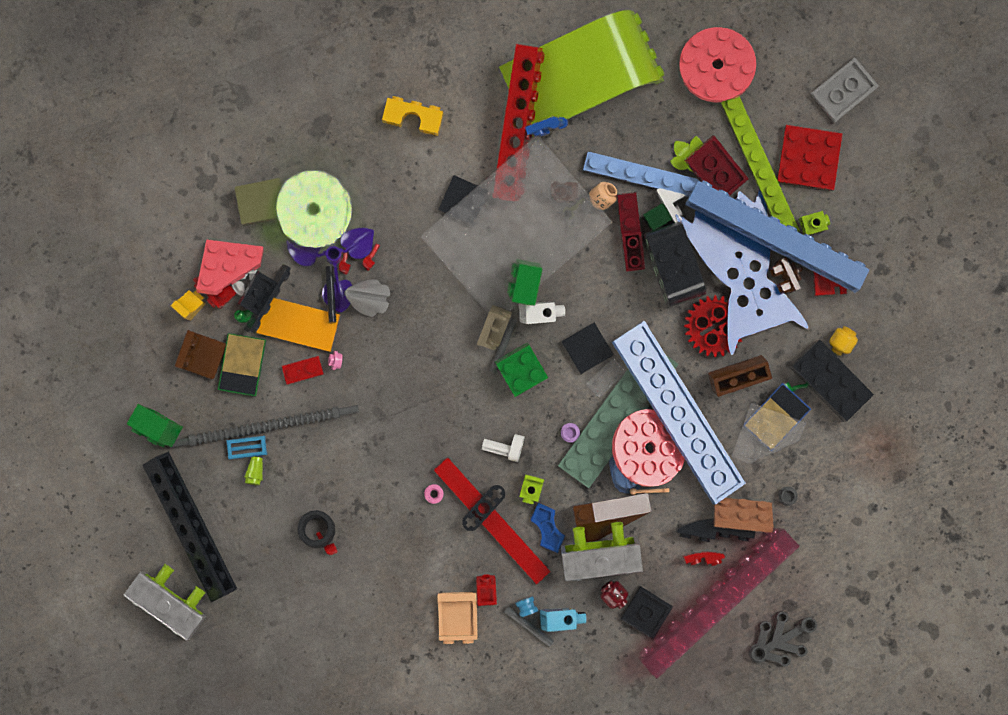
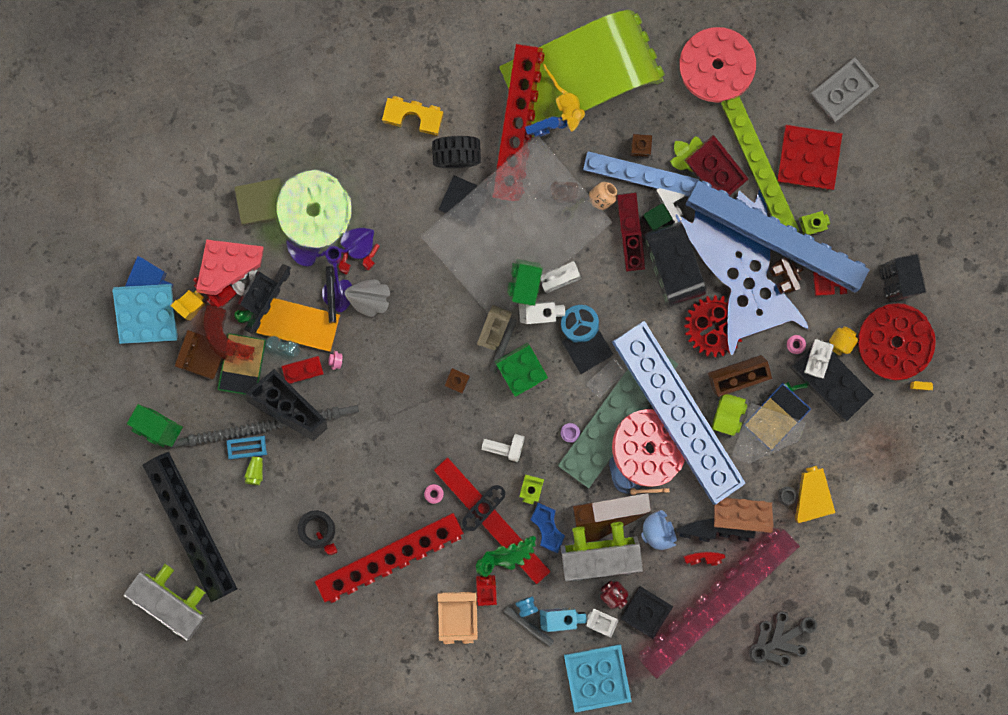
(145, 273): none -> blue torso
(145, 313): none -> medium azure plate
(225, 348): none -> clear red arch
(286, 405): none -> black wedge
(290, 348): none -> clear light blue plate
(331, 594): none -> red brick
(456, 152): none -> black tyre
(457, 381): none -> reddish brown brick
(506, 557): none -> green plant
(563, 276): none -> white bracket
(569, 105): none -> yellow animal
(580, 323): none -> dark azure tile
(597, 678): none -> medium azure plate
(601, 622): none -> white bracket
(641, 145): none -> reddish brown brick
(658, 532): none -> light blue cylinder
(728, 414): none -> lime brick
(802, 344): none -> bright pink plate
(813, 496): none -> yellow slope
(819, 358): none -> white hips
(902, 278): none -> black brick
(916, 345): none -> red plate
(917, 385): none -> yellow tile

